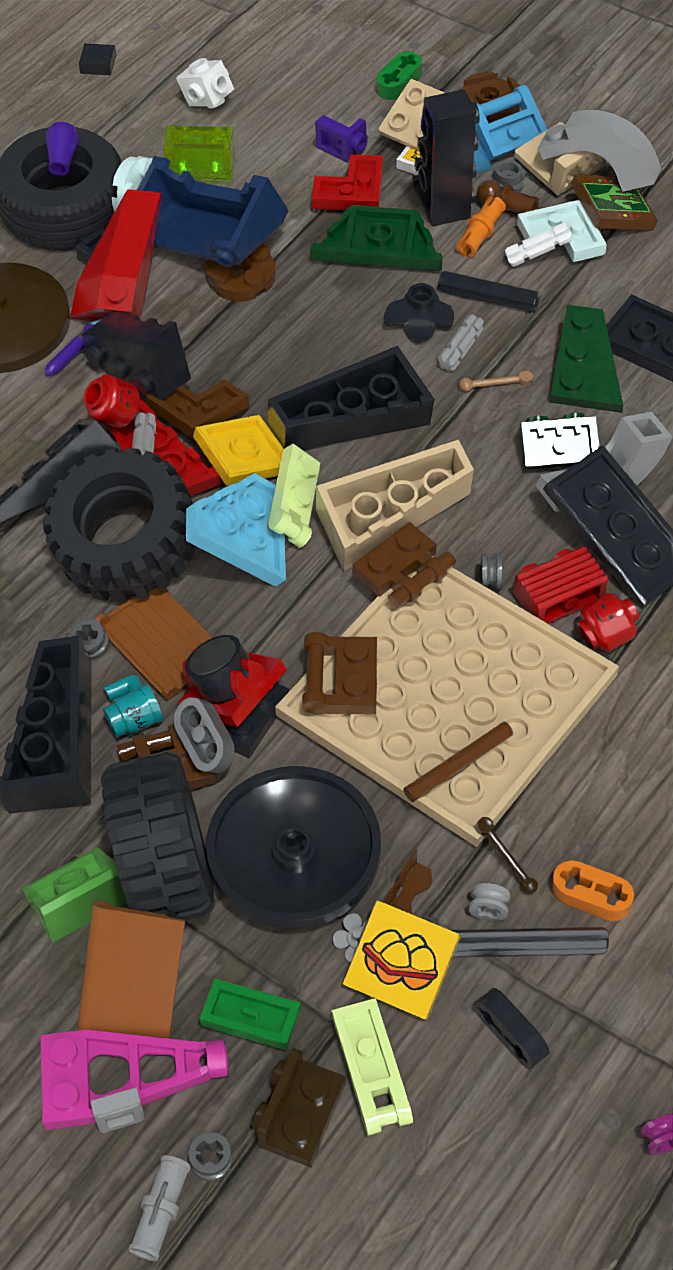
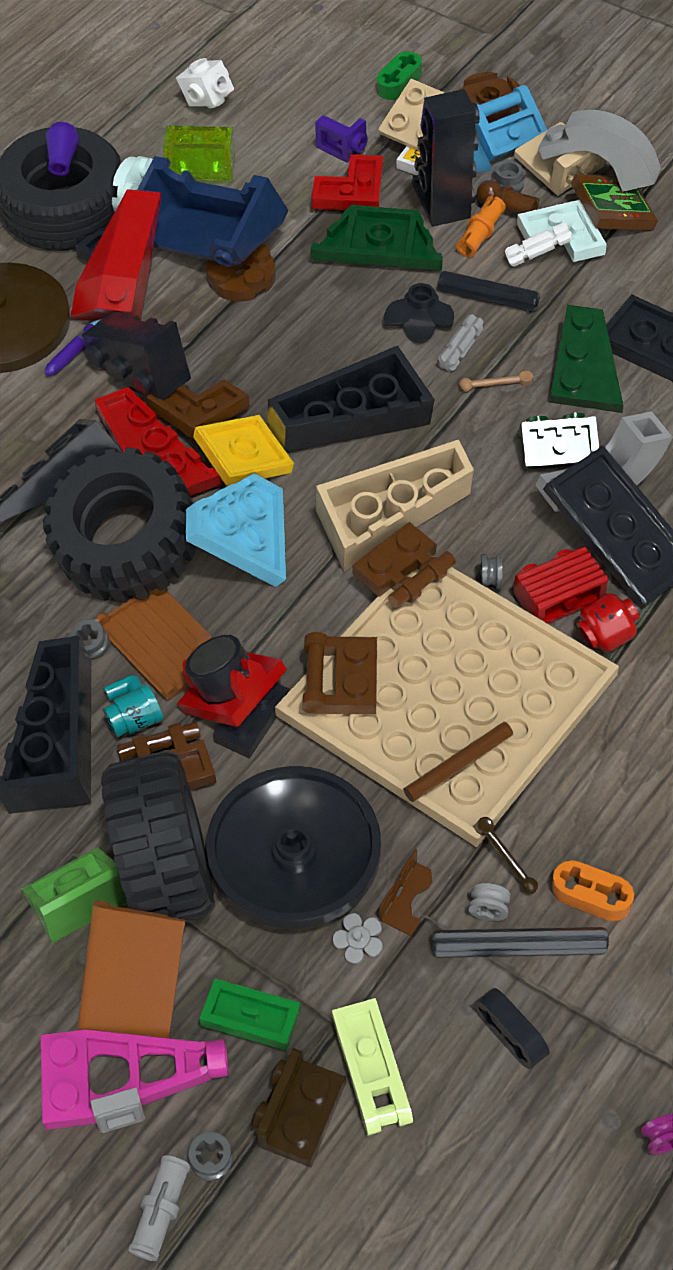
(97, 59): black tile -> none
(112, 401): red head -> none
(144, 432): light grey axle -> none
(207, 741): dark grey plate -> none
(294, 495): yellowish green plate -> none
(402, 960): yellow tile -> none

